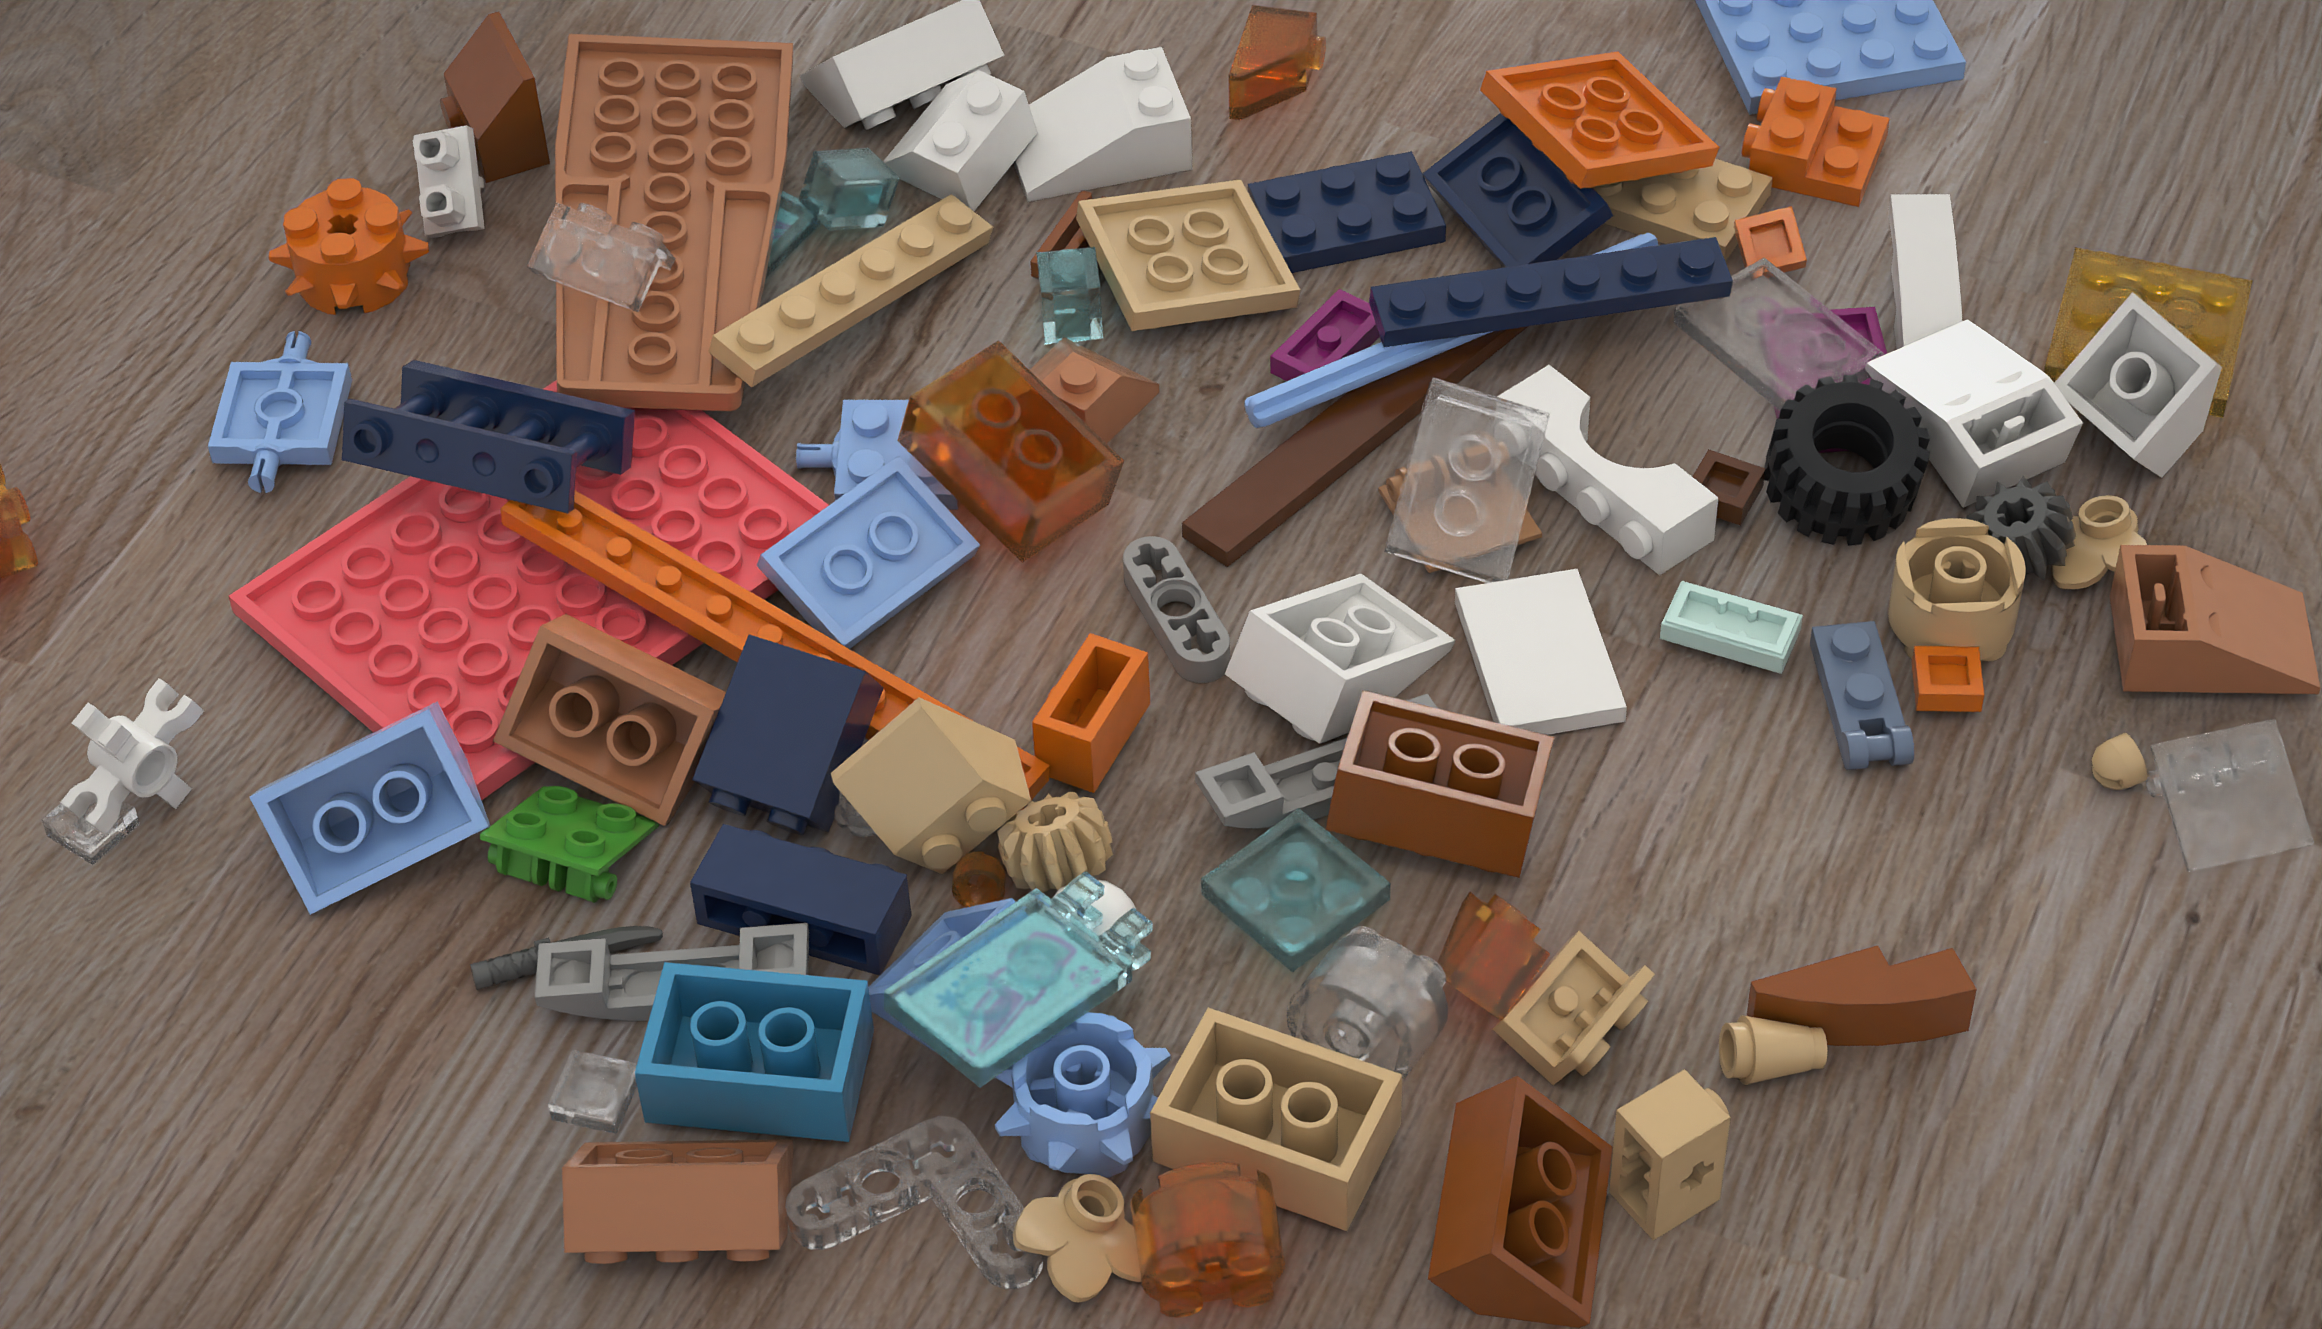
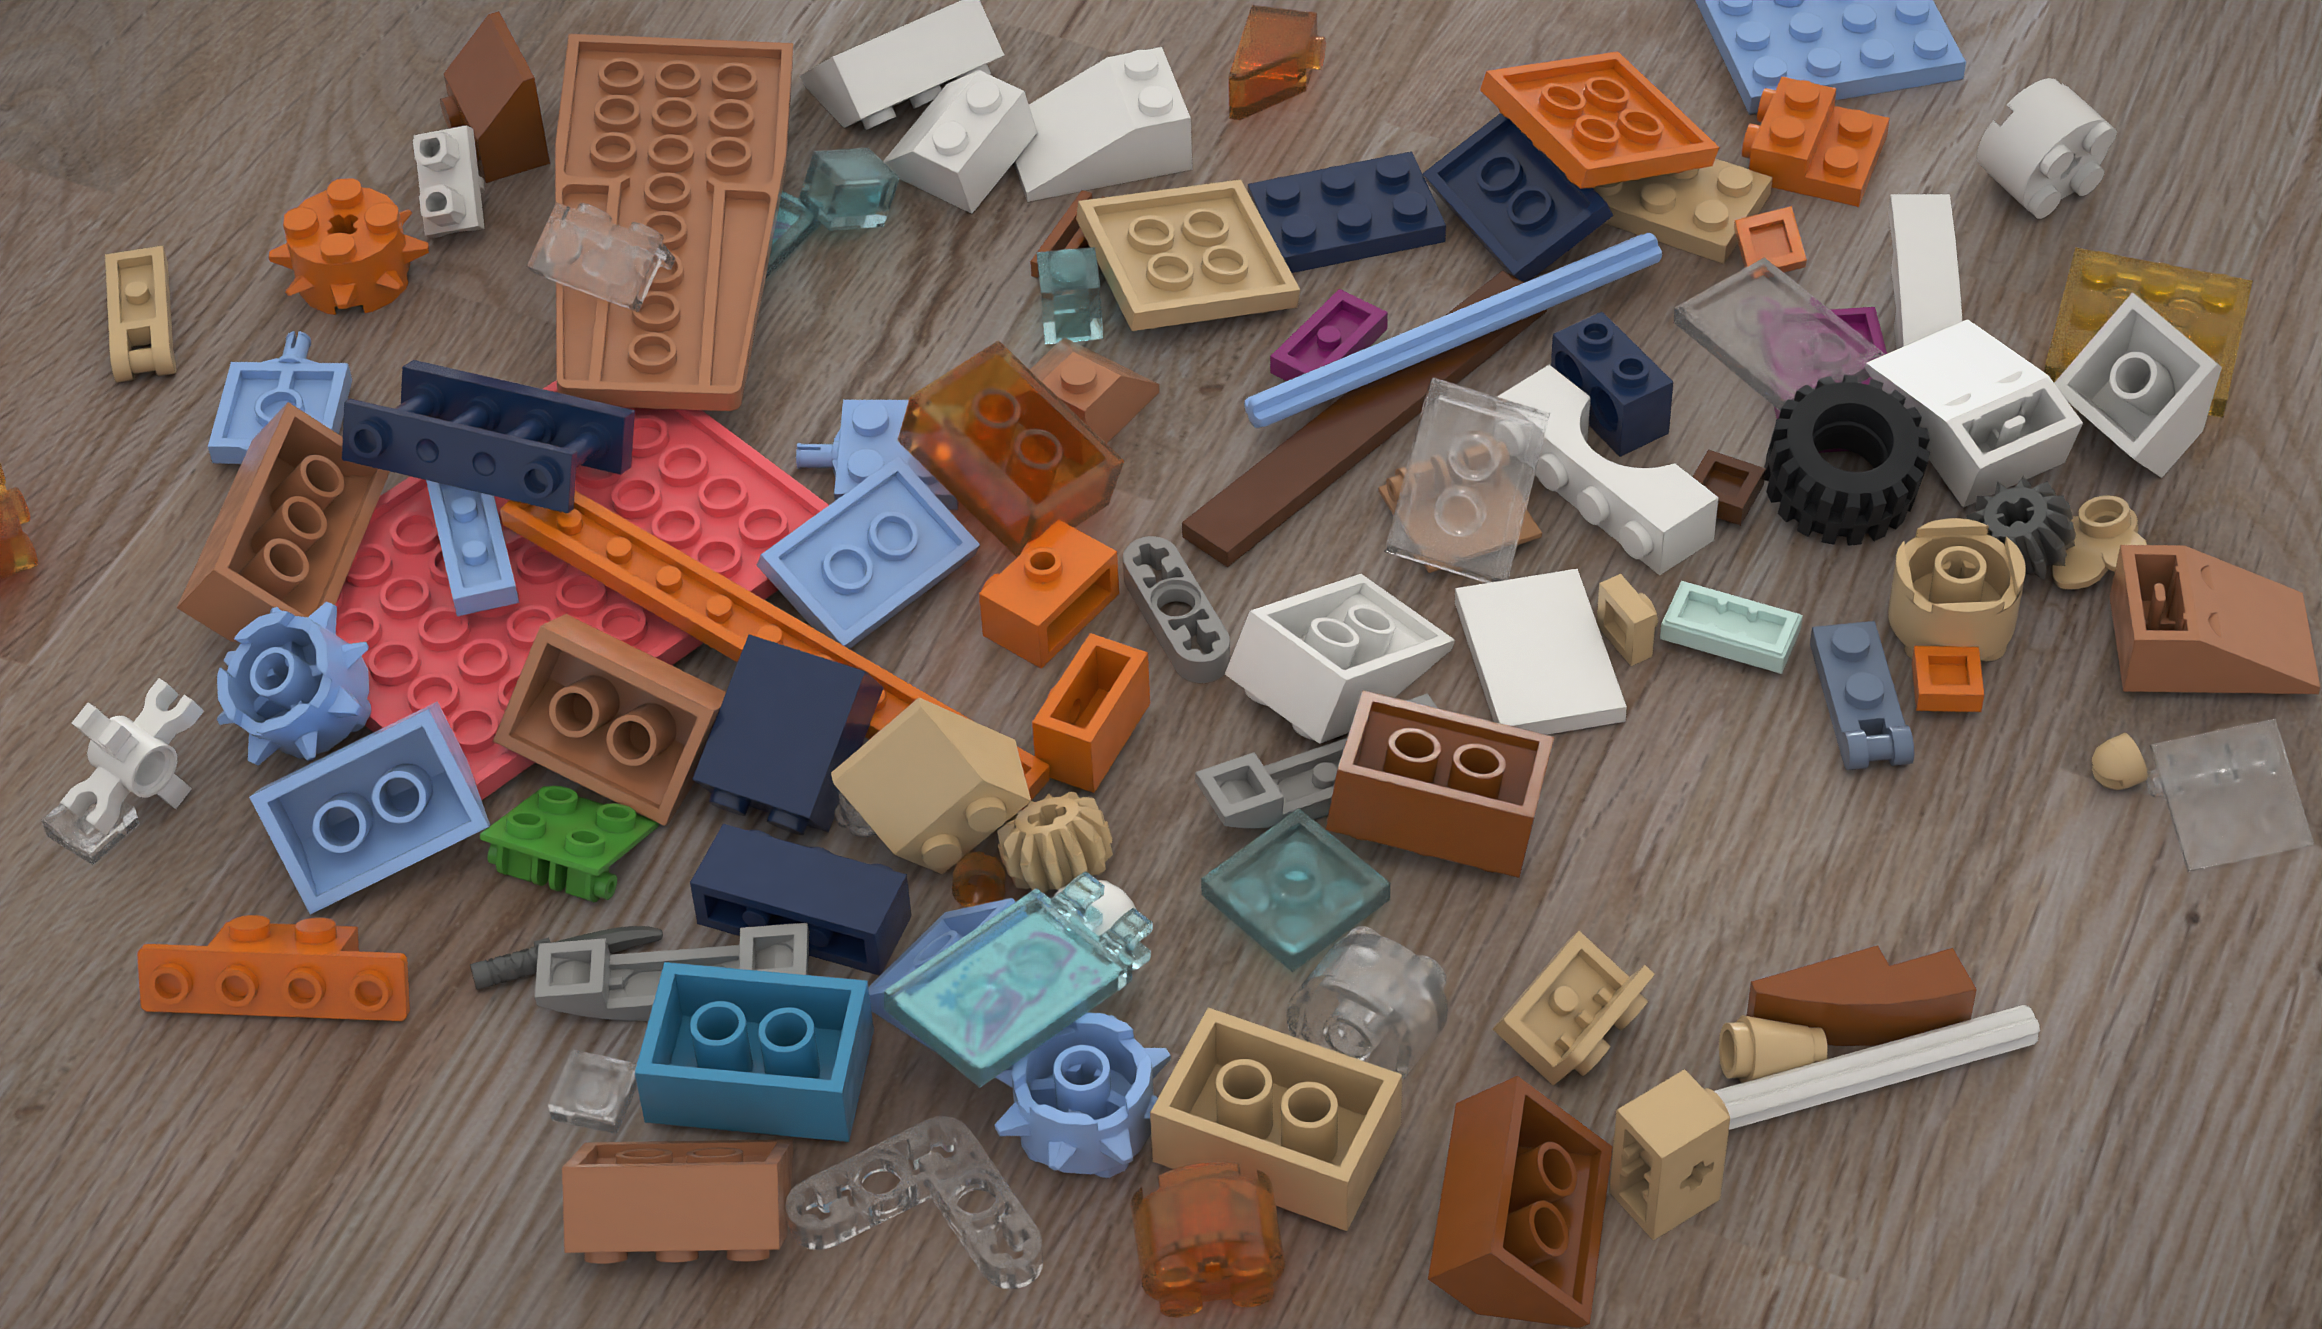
(139, 313): none -> tan plate
(277, 972): none -> orange bracket
(283, 527): none -> nougat slope
(294, 684): none -> light blue brick
(472, 549): none -> light blue plate
(850, 290): tan plate -> none
(1049, 593): none -> orange brick
(1081, 1235): tan plate -> none
(1491, 953): clear orange slope -> none
(1550, 291): dark blue plate -> none
(1624, 385): none -> dark blue brick
(1626, 619): none -> tan plate
(1879, 1066): none -> white axle
(2046, 147): none -> white brick

